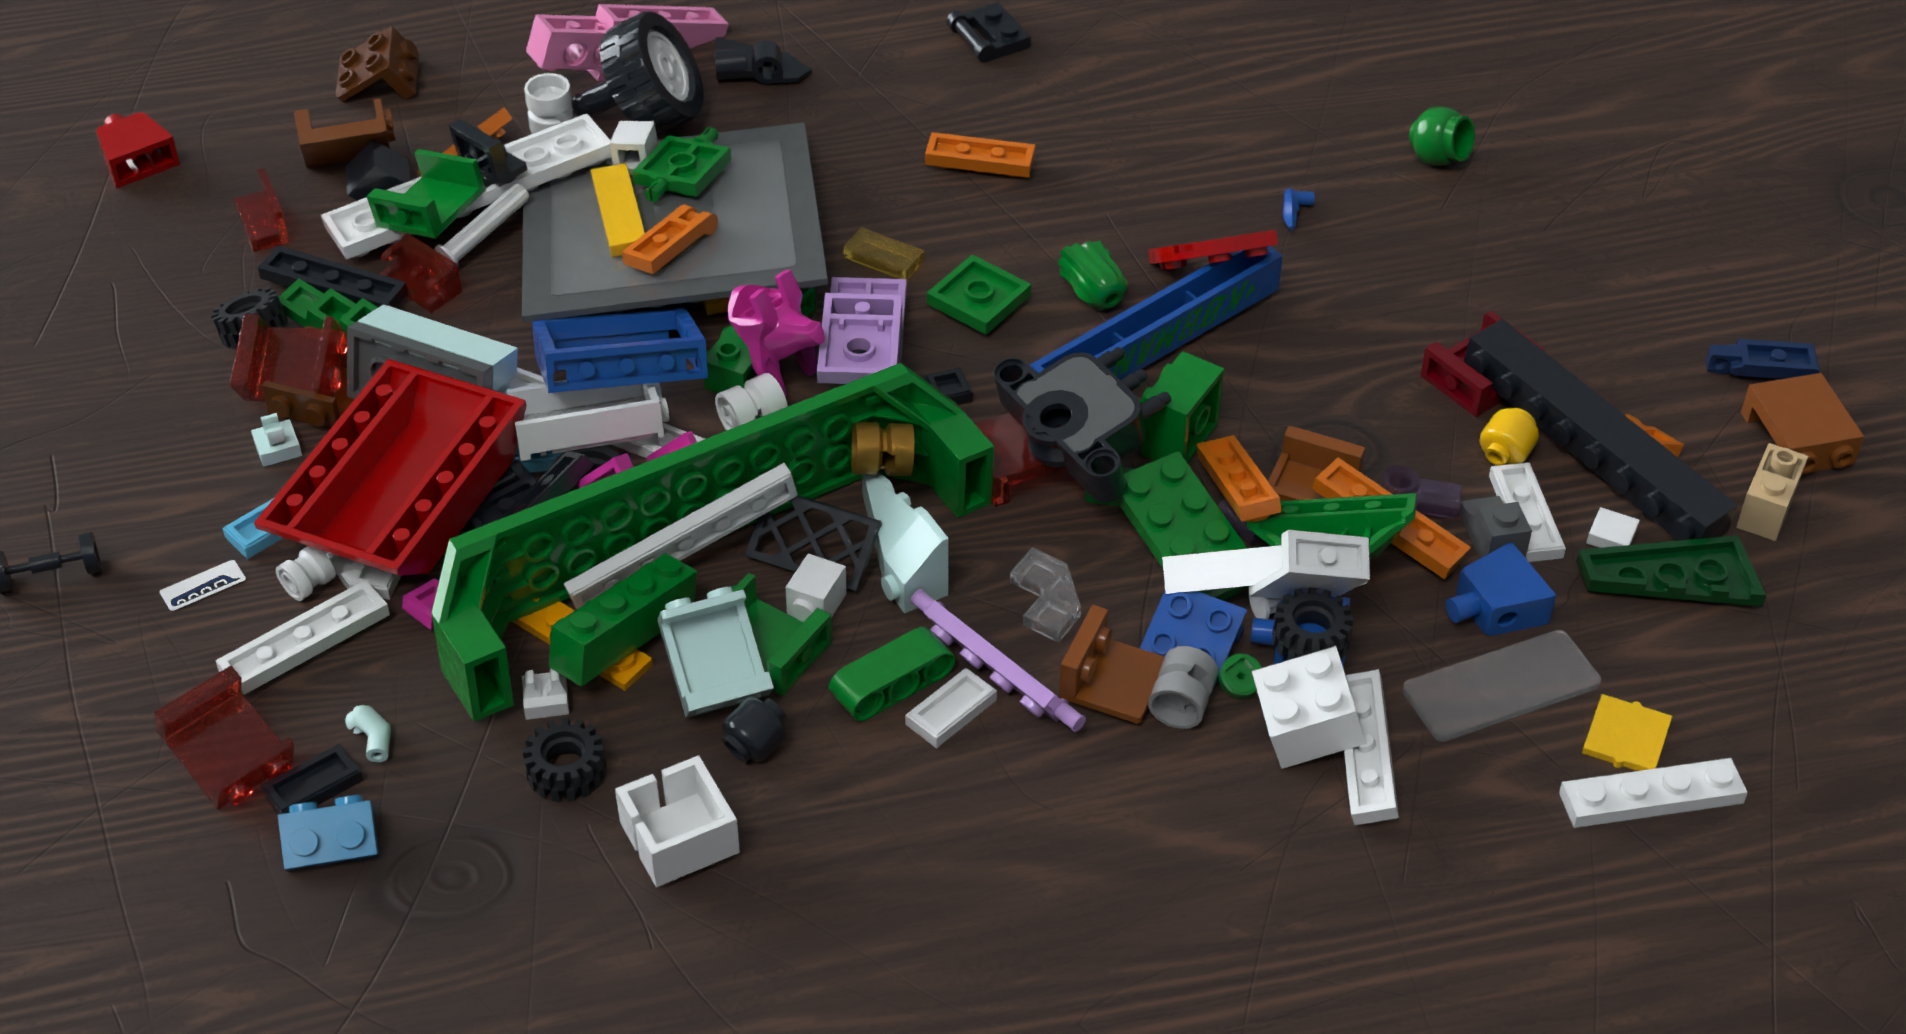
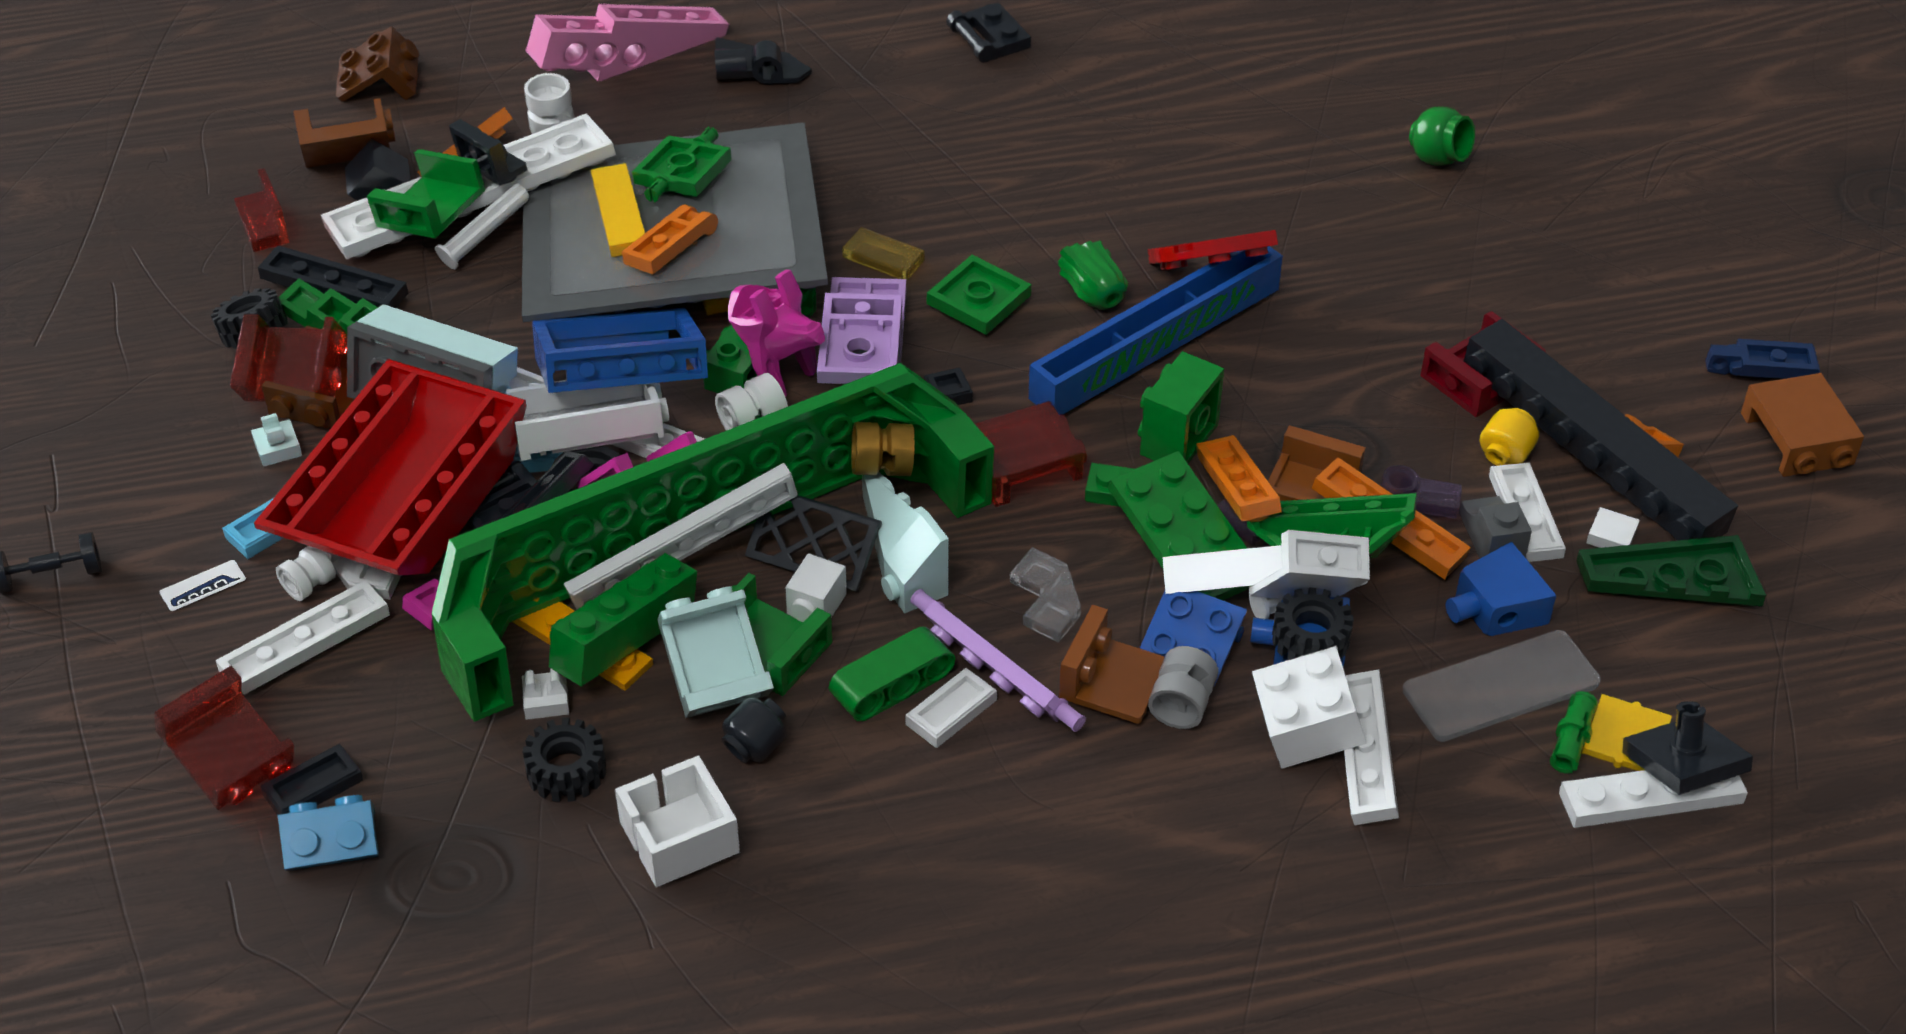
(135, 147): red torso -> none
(377, 729): light aqua arm -> none
(428, 274): clear red hinge -> none
(632, 143): white brick -> none
(645, 74): black wheel -> none
(980, 154): orange plate -> none
(1081, 412): black piece -> none
(1237, 676): green tile -> none
(1291, 202): blue bar -> none
(1573, 732): none -> green pin
(1687, 751): none -> black tile
(1771, 491): tan slope -> none

